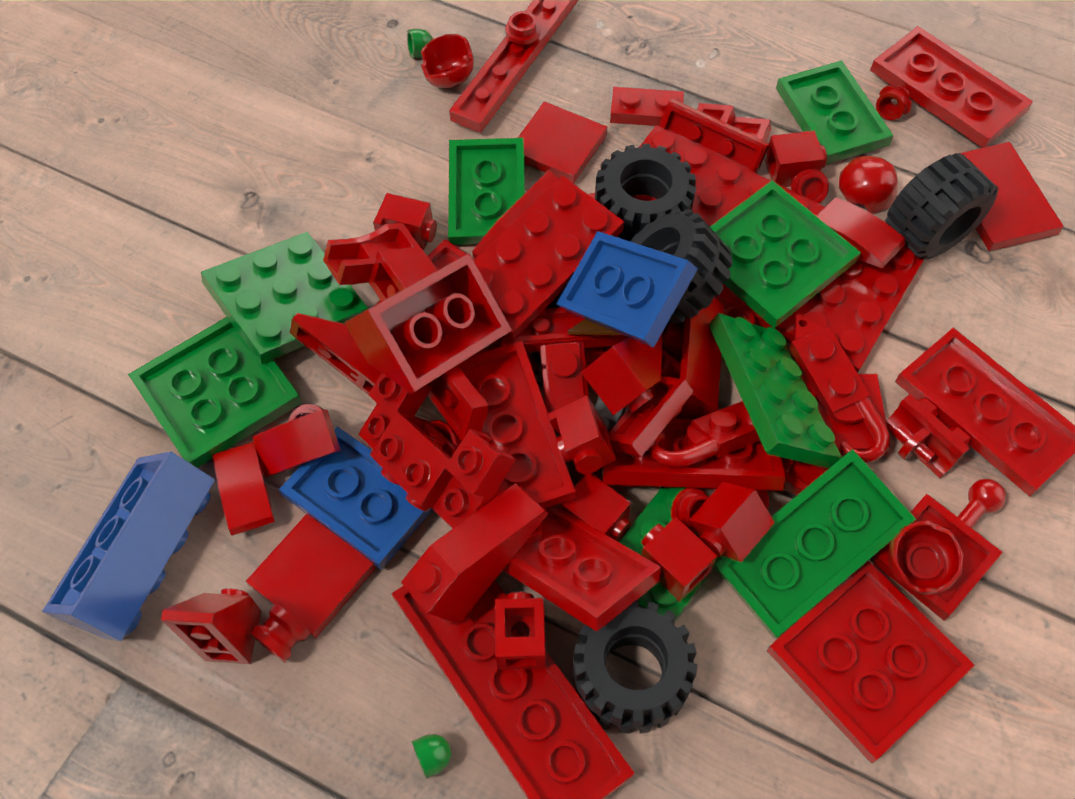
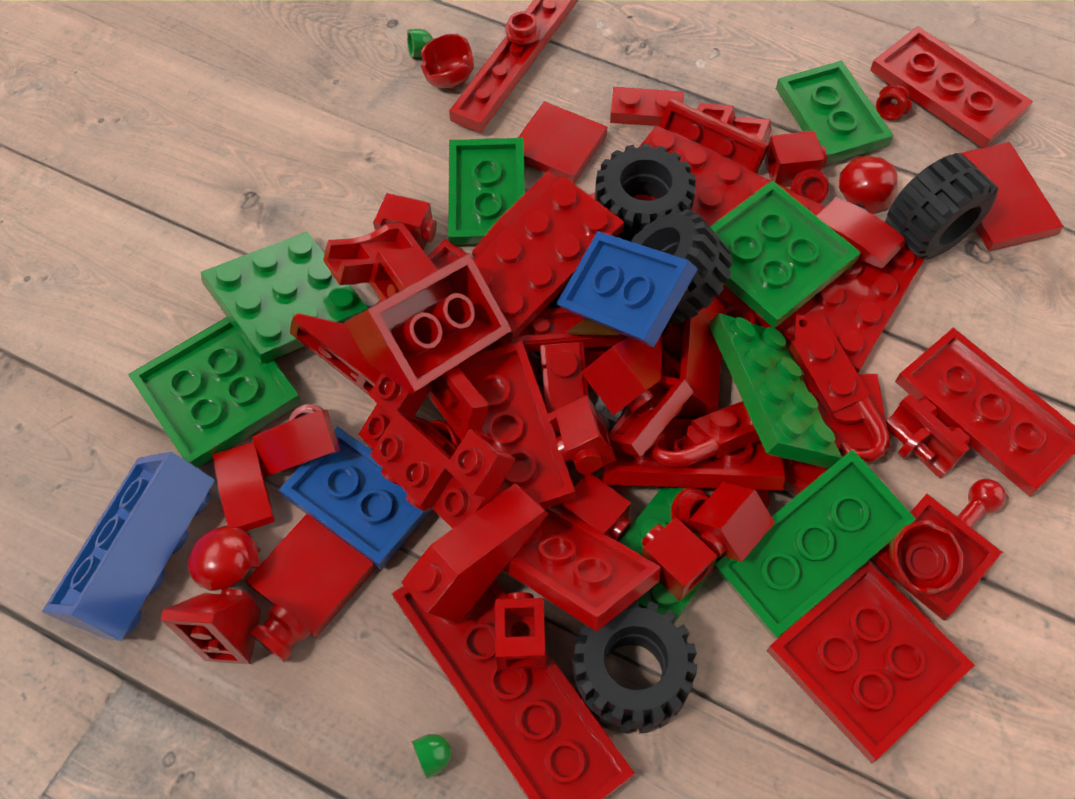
(222, 557): none -> red hair

